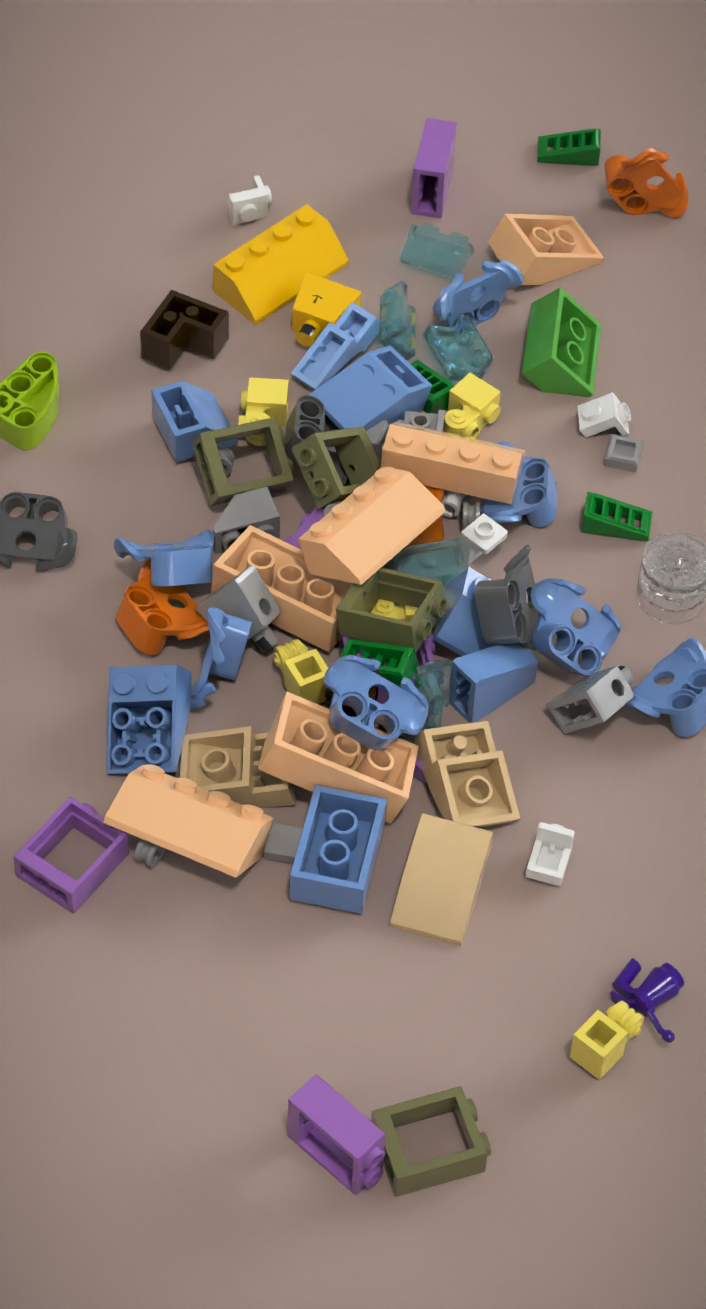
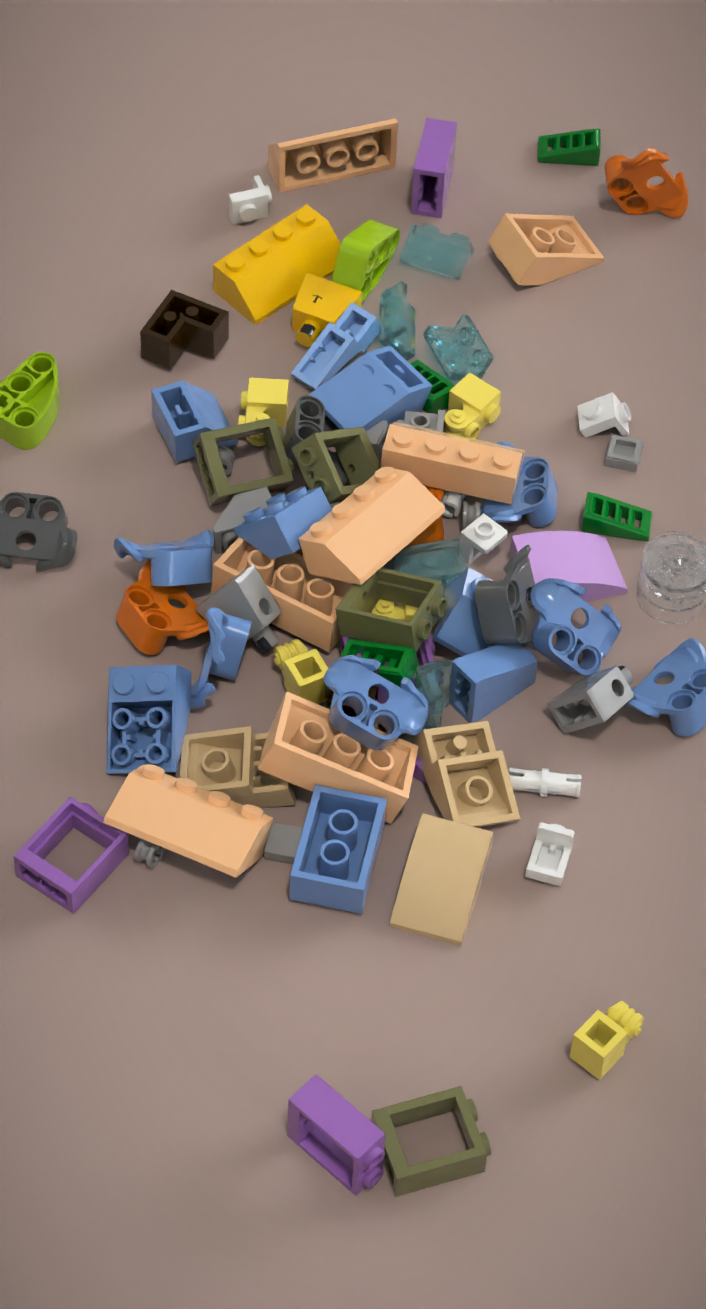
(283, 521): none -> medium blue slope
(333, 155): none -> light nougat slope
(365, 256): none -> lime beam
(478, 297): medium blue piece -> none
(545, 782): none -> white pin
(561, 346): bright green slope -> none
(574, 558): none -> lavender slope
(656, 989): dark purple piece -> none

